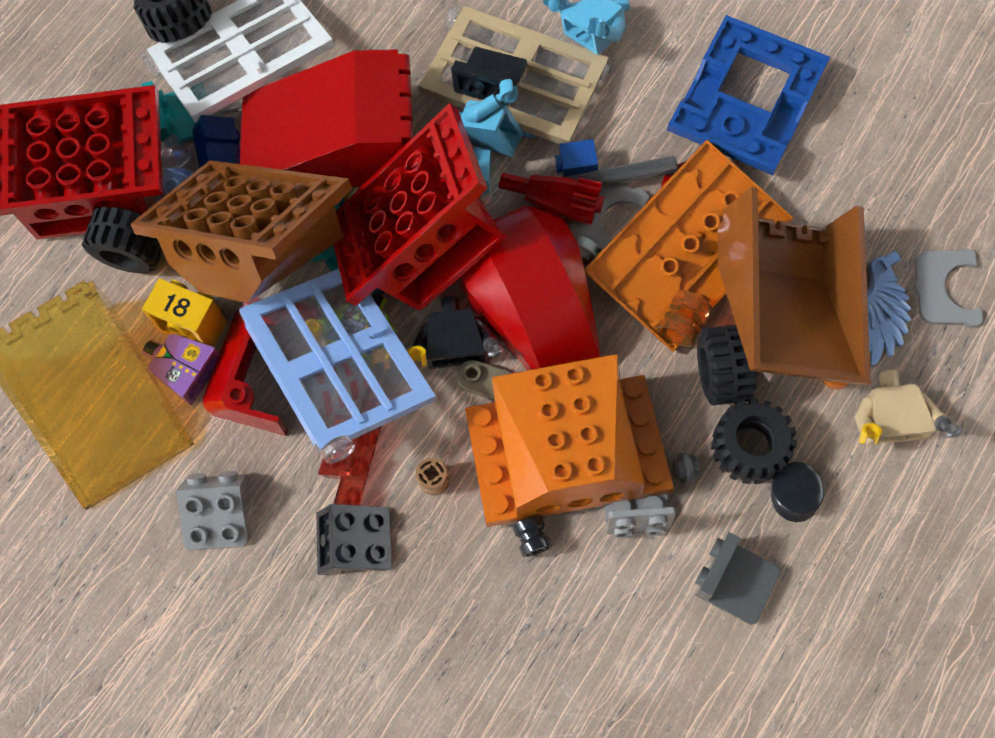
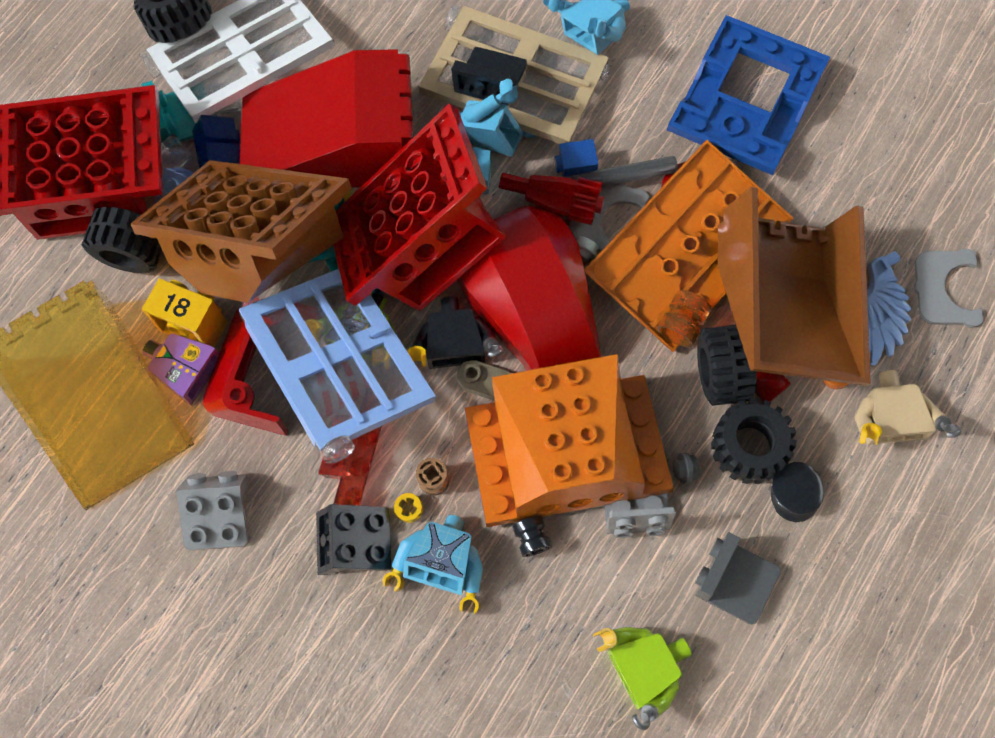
(417, 504): none -> yellow bush
(440, 559): none -> medium azure torso
(645, 668): none -> lime torso
(770, 385): none -> red tile

